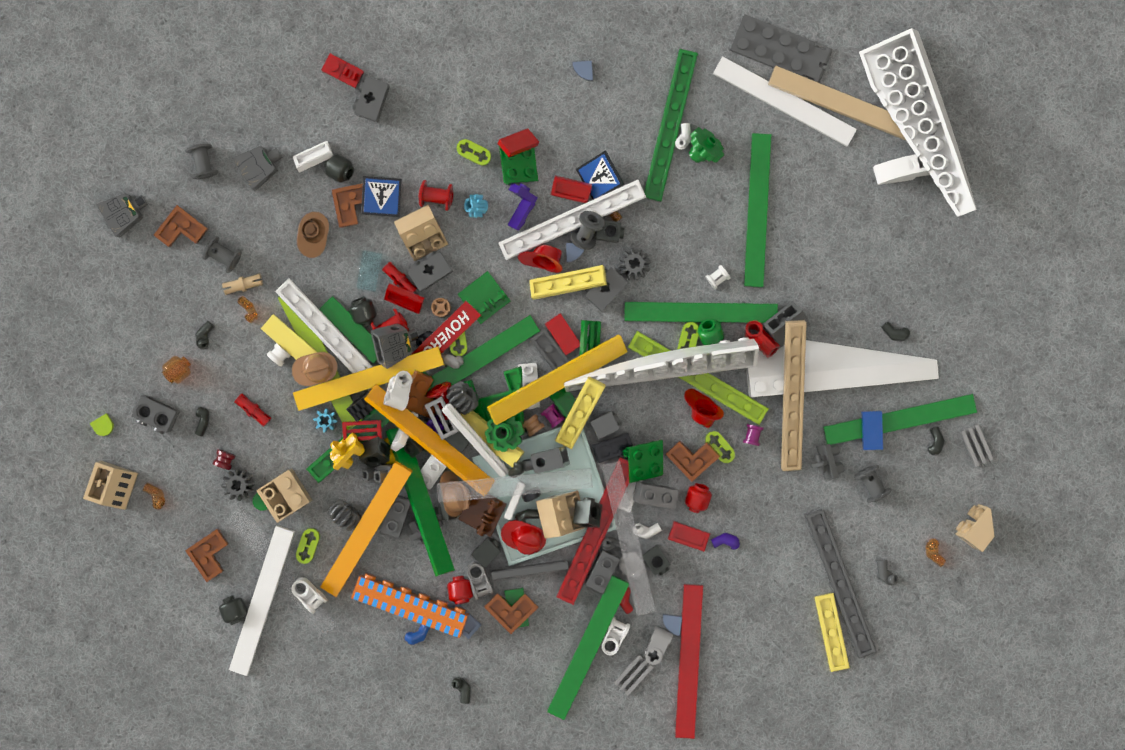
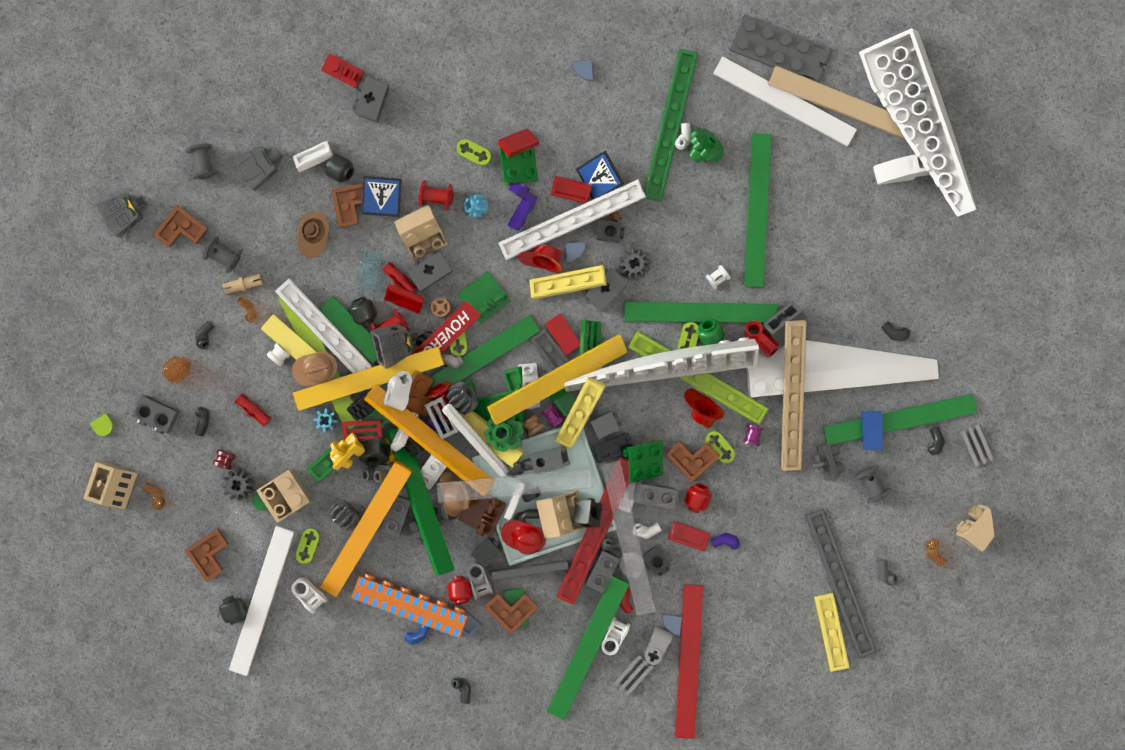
(590, 223): dark grey hose -> none

